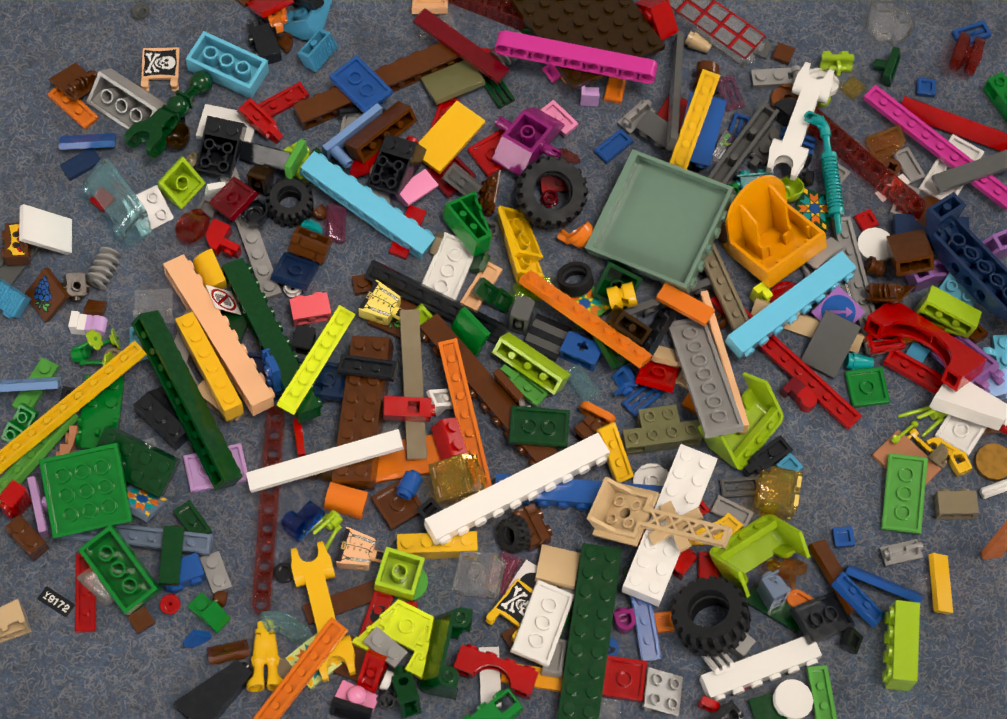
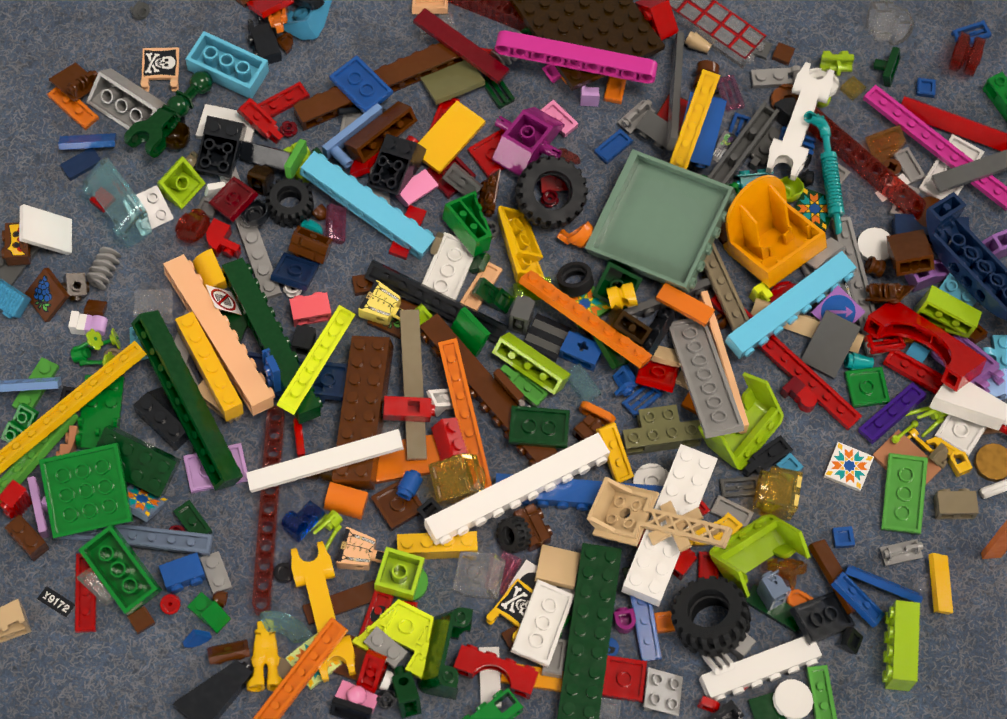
(171, 555): dark green tile -> none
(288, 133): none -> dark red plate
(317, 50): dark azure brick -> none
(367, 367): black tile -> none
(848, 466): none -> tile
(866, 220): red tile -> none
(892, 413): none -> dark purple plate

